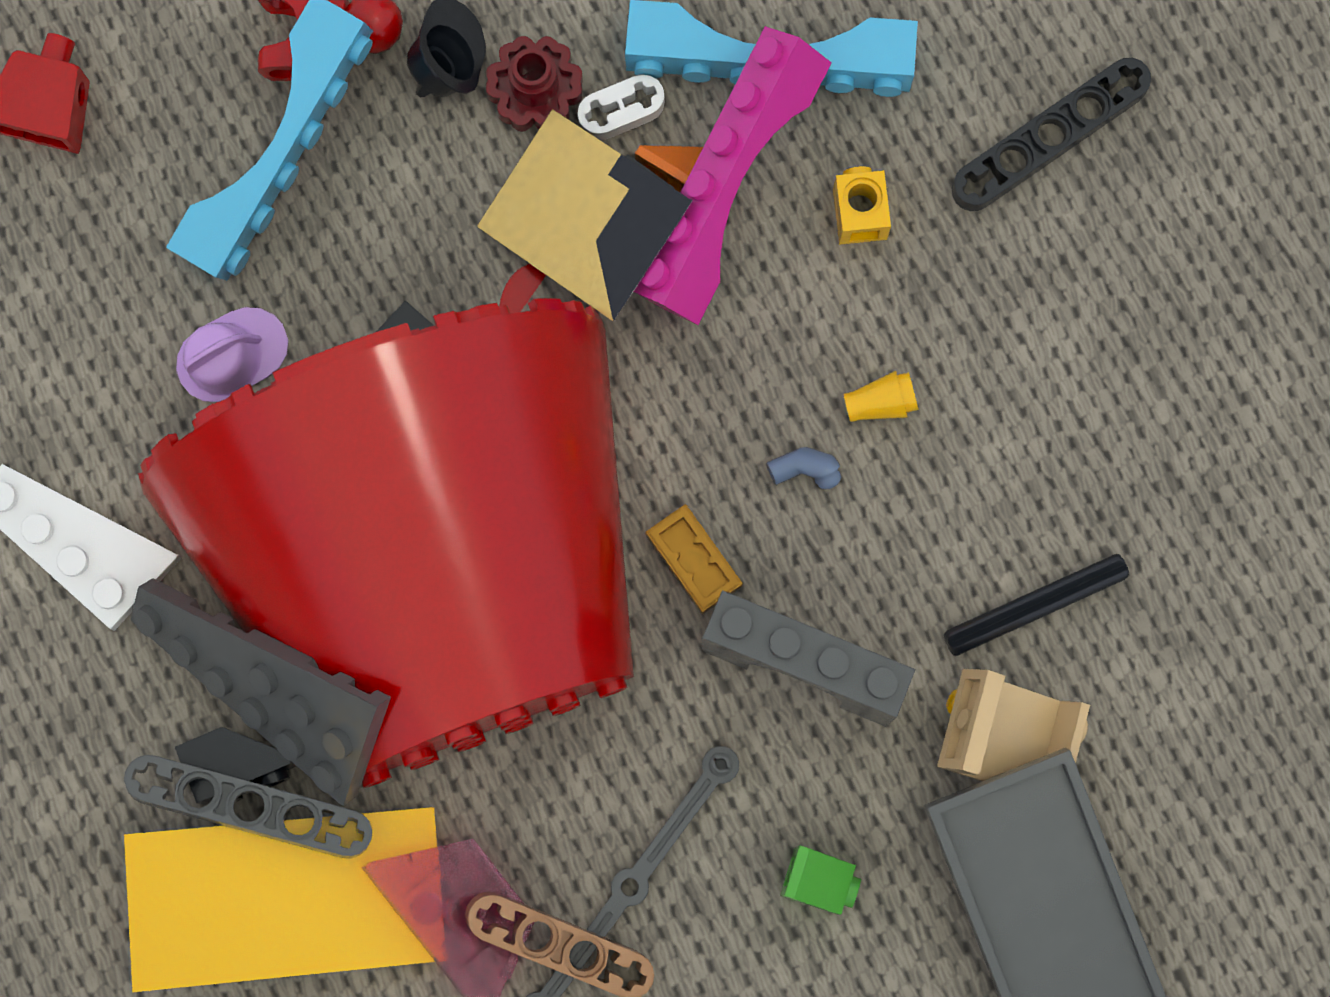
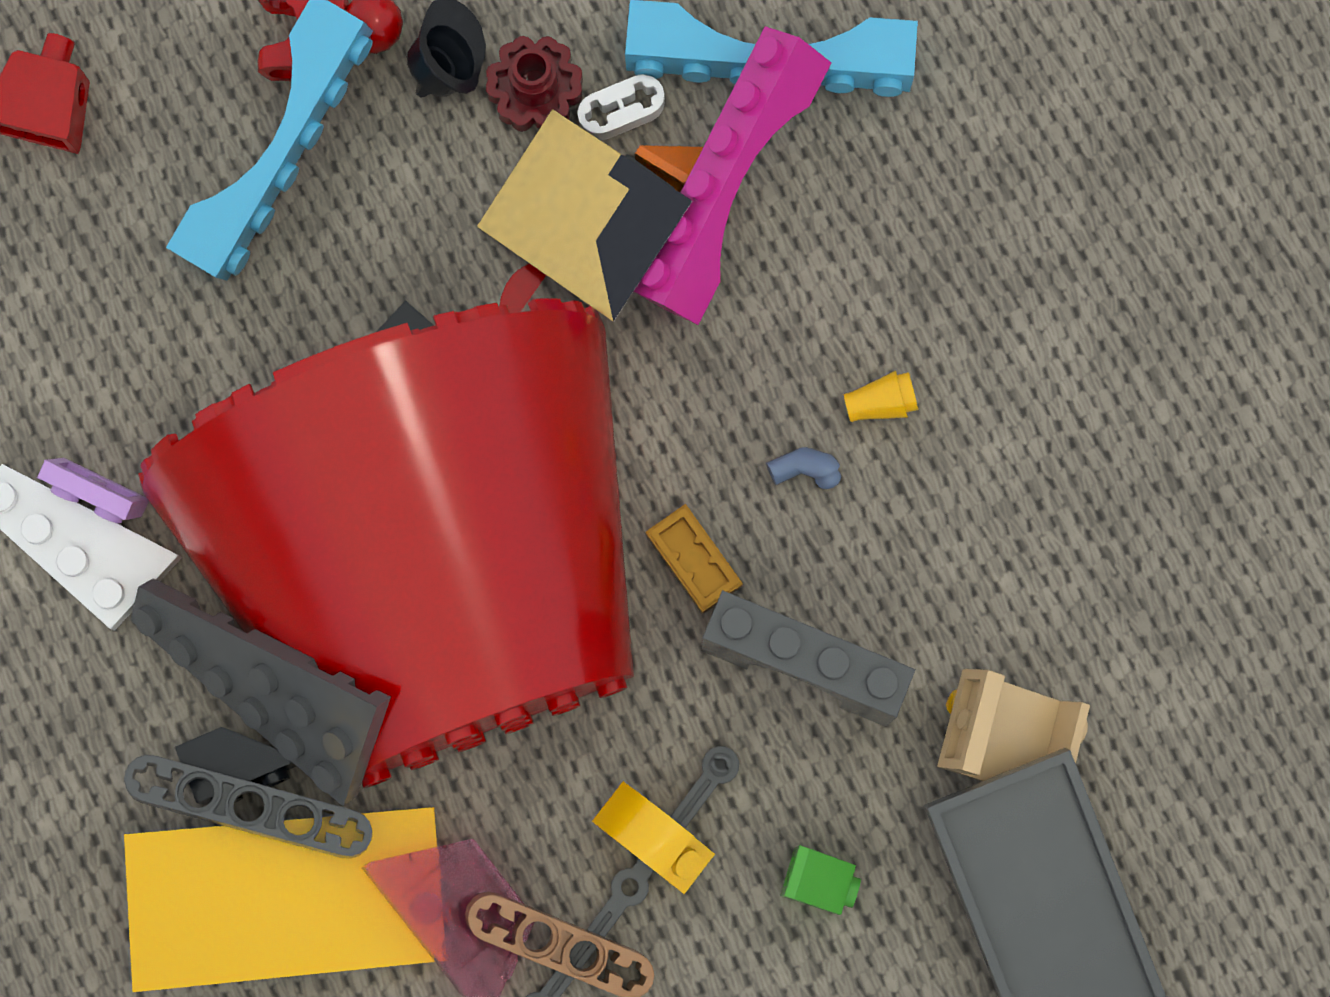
(76, 482): none -> lavender plate
(231, 353): lavender piece -> none
(653, 837): none -> yellow brick
(856, 225): yellow brick -> none
(1036, 604): black axle -> none
(1062, 114): black beam -> none

